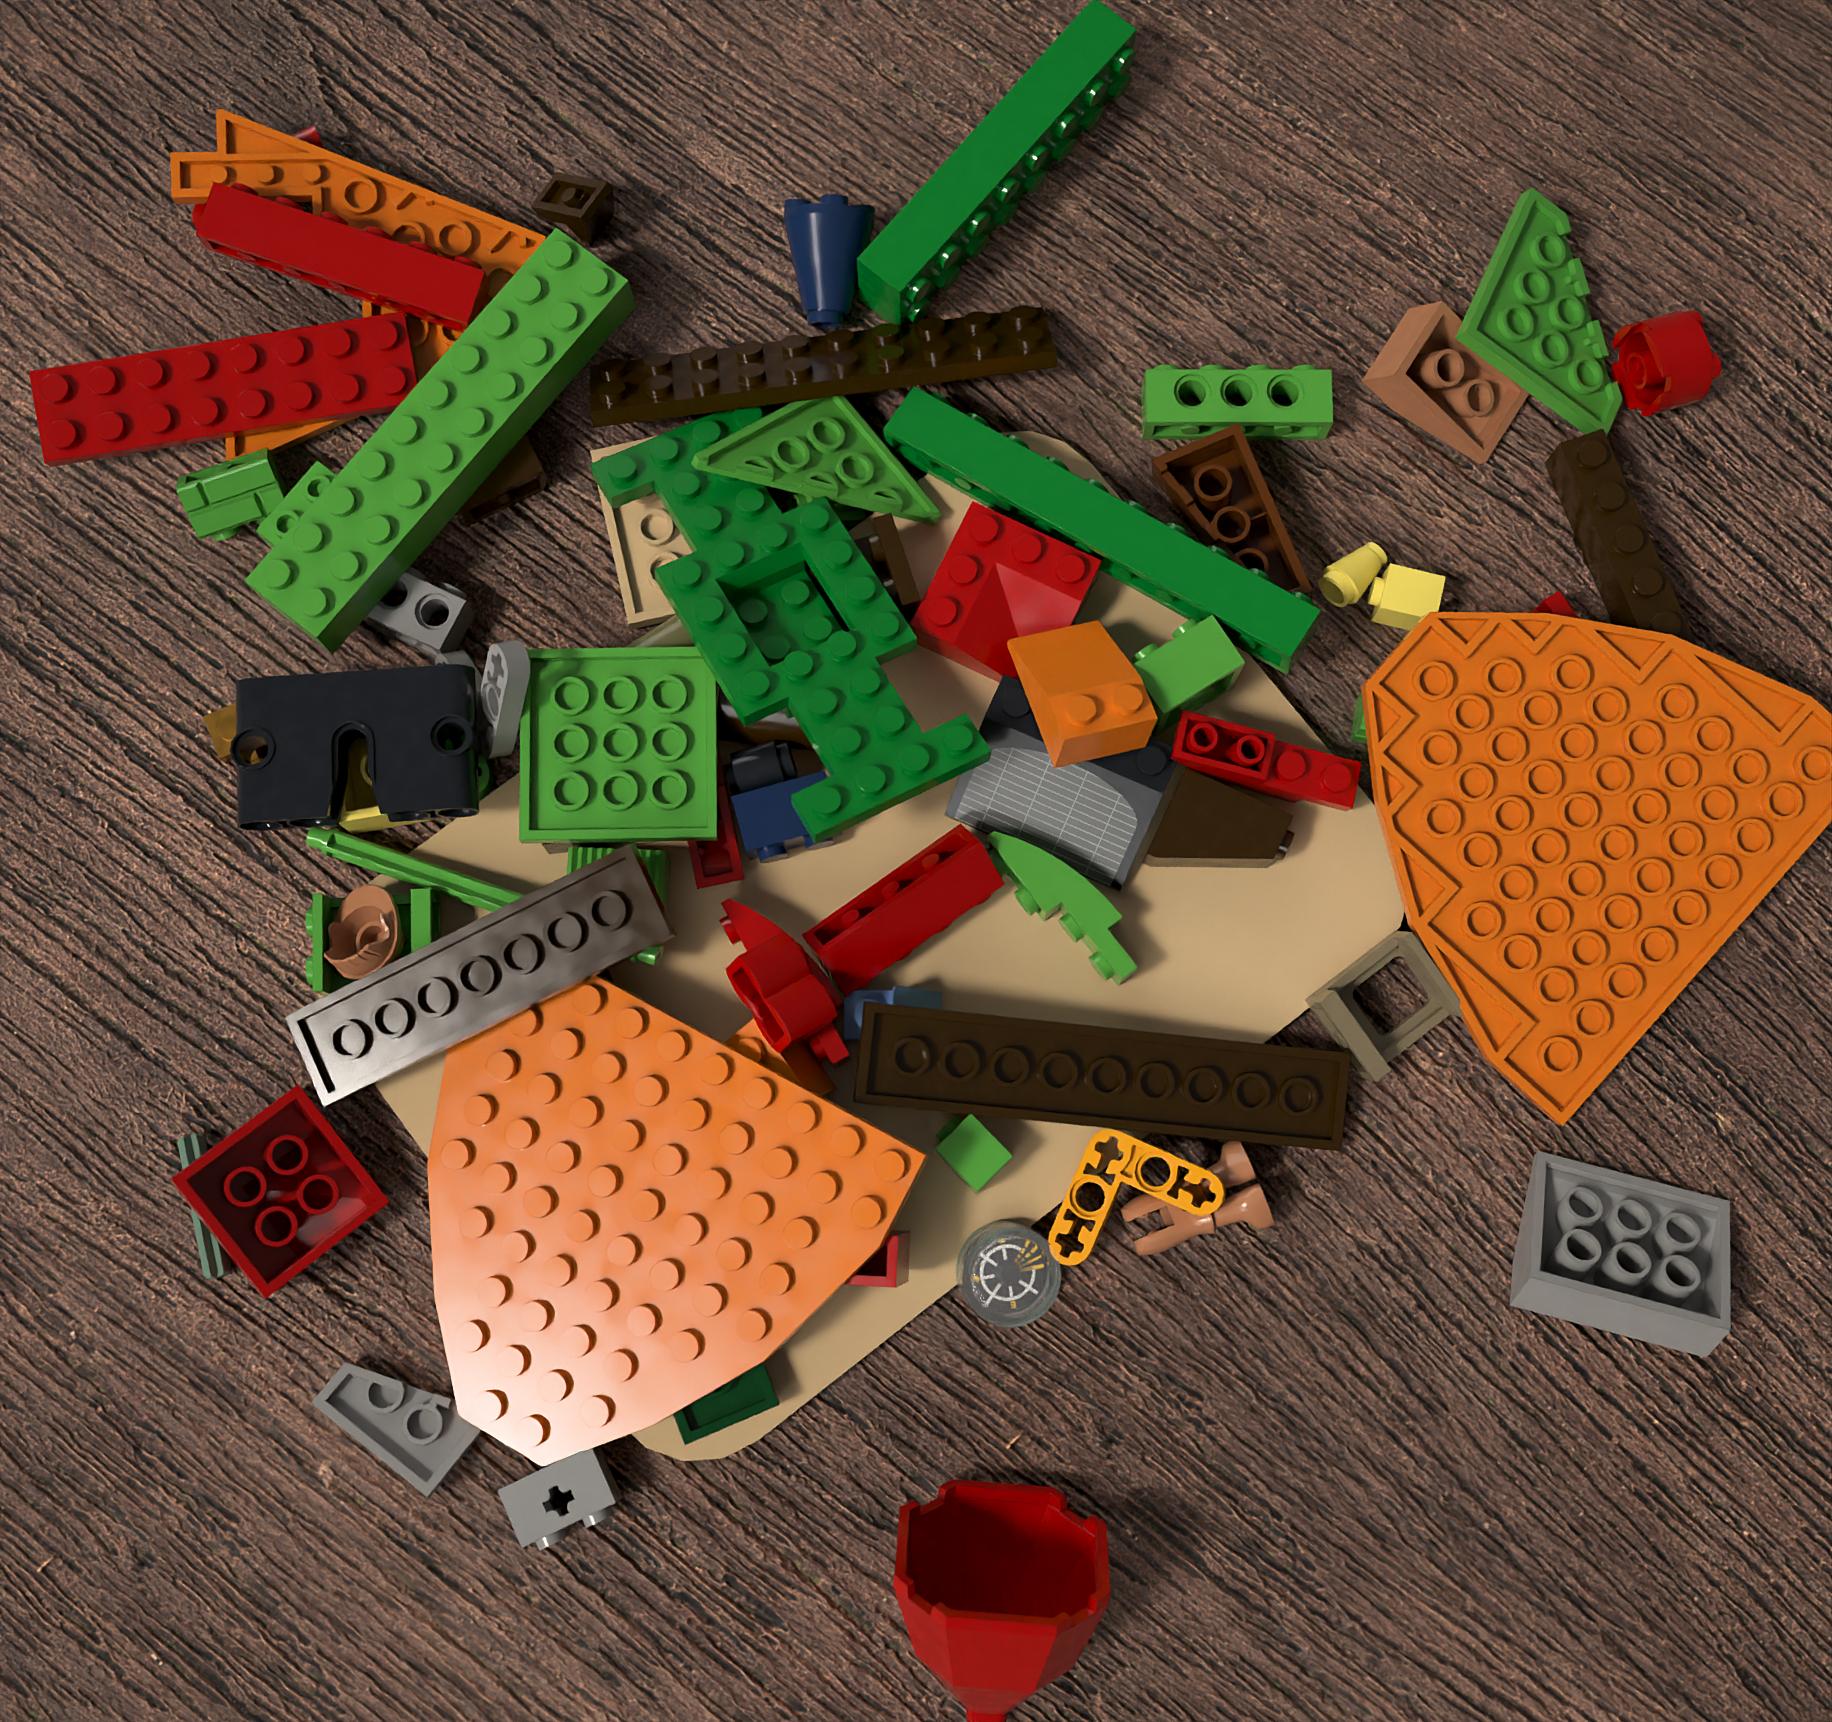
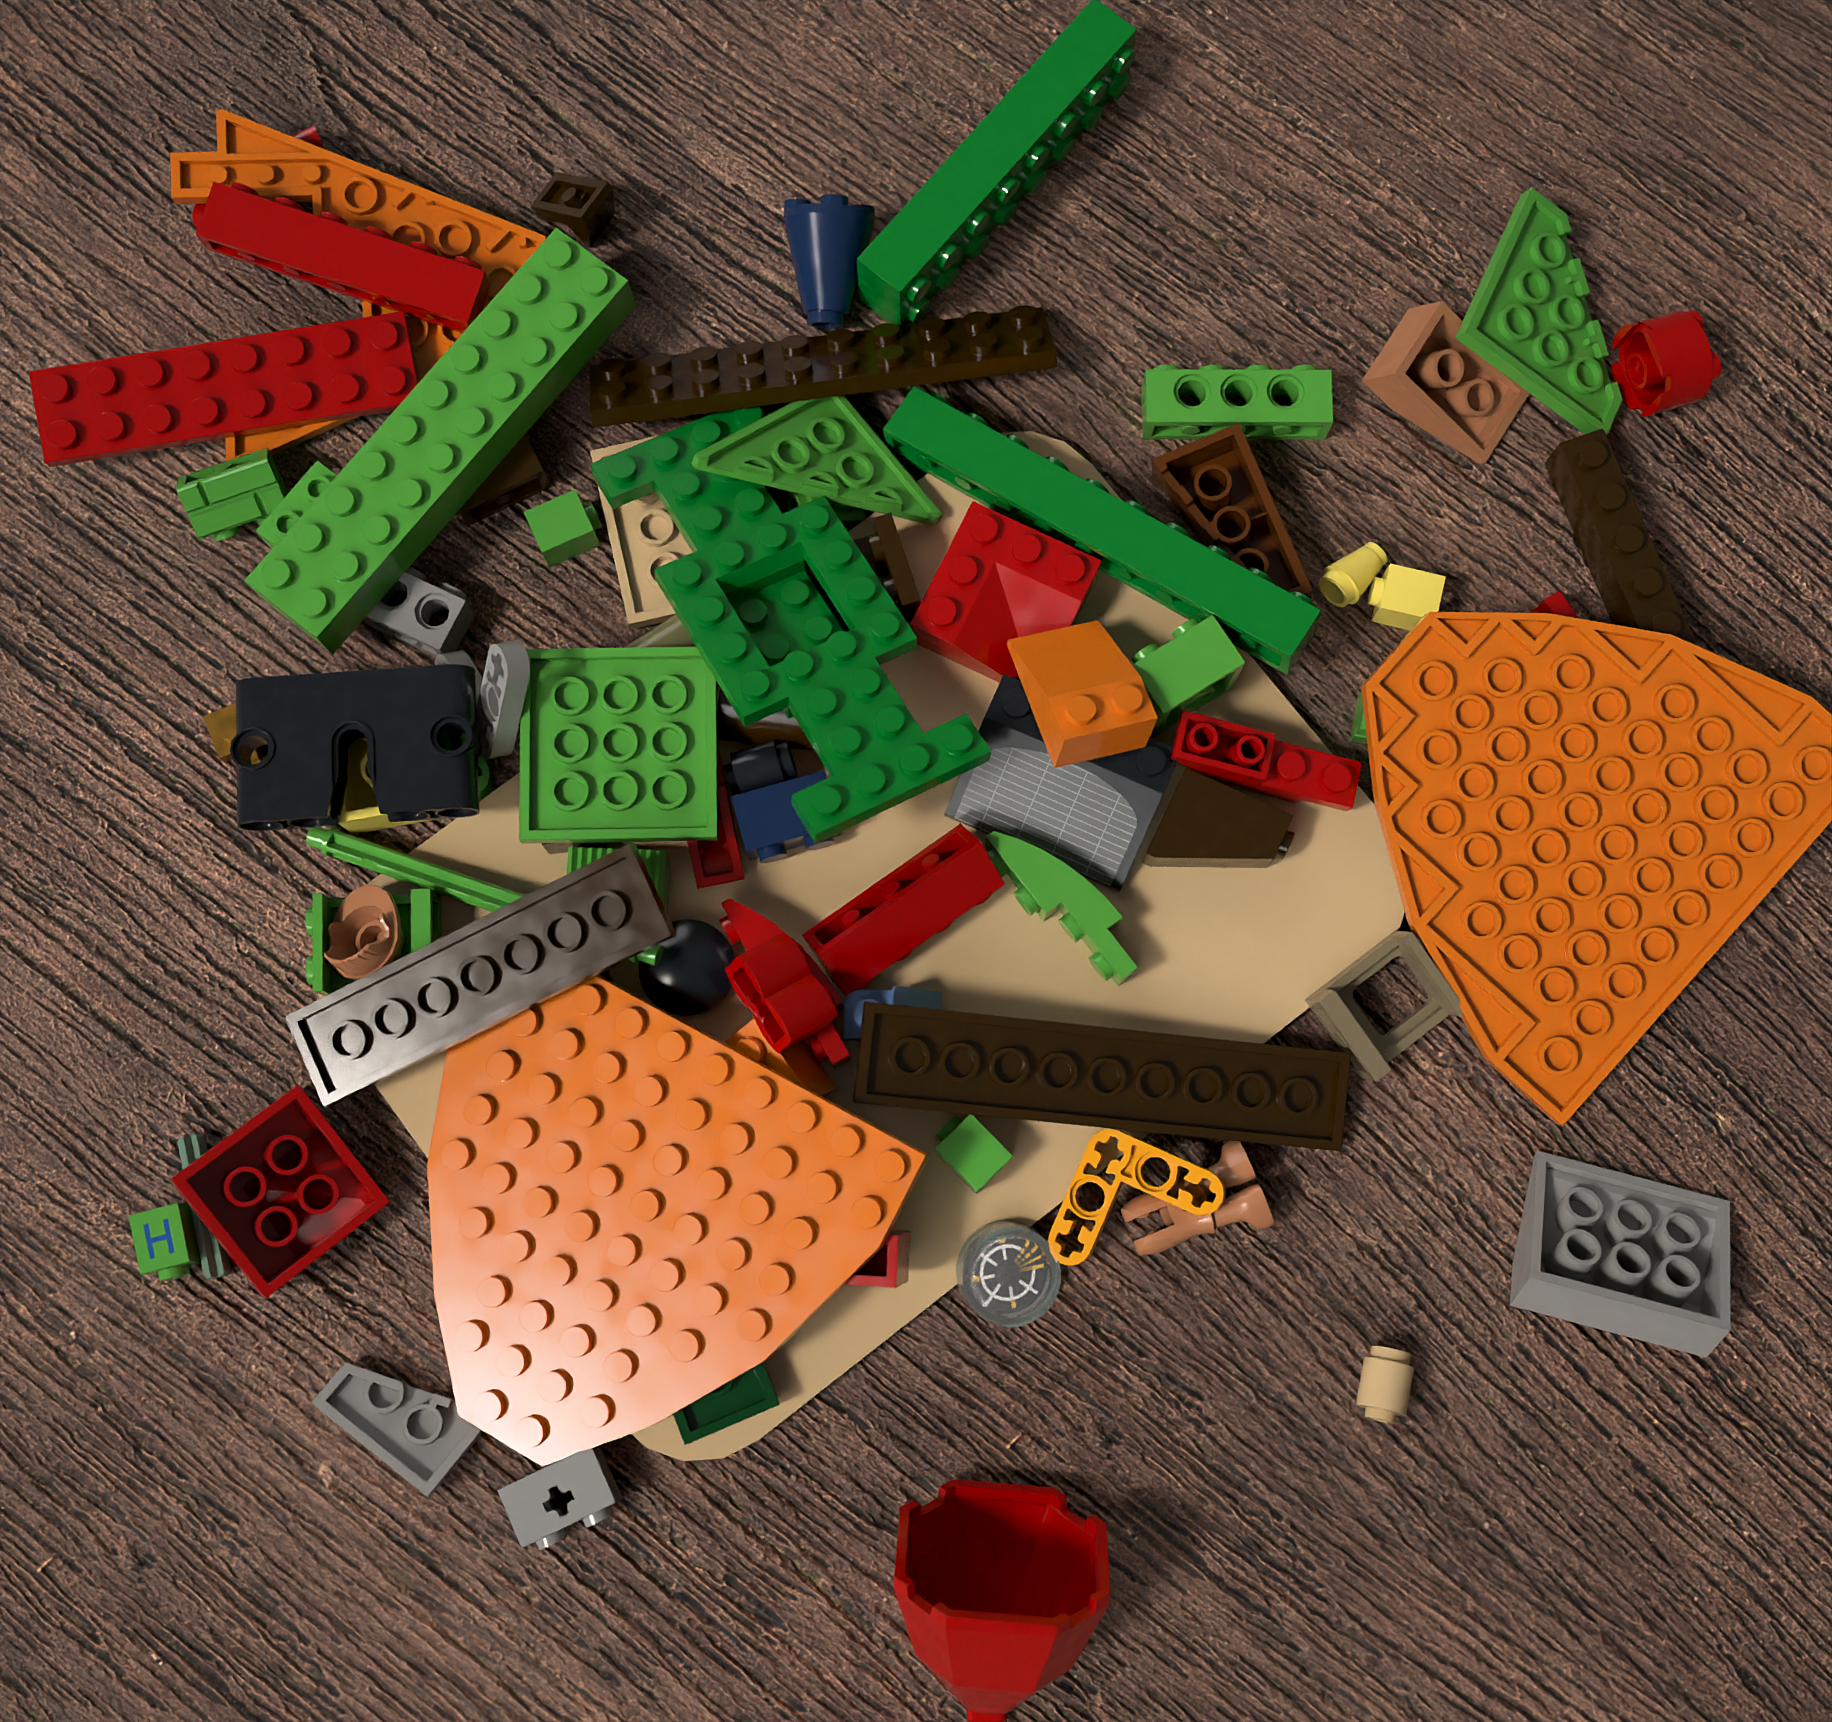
(165, 1241): none -> bright green brick
(564, 527): none -> bright green brick
(691, 971): none -> black dish
(1385, 1384): none -> tan brick

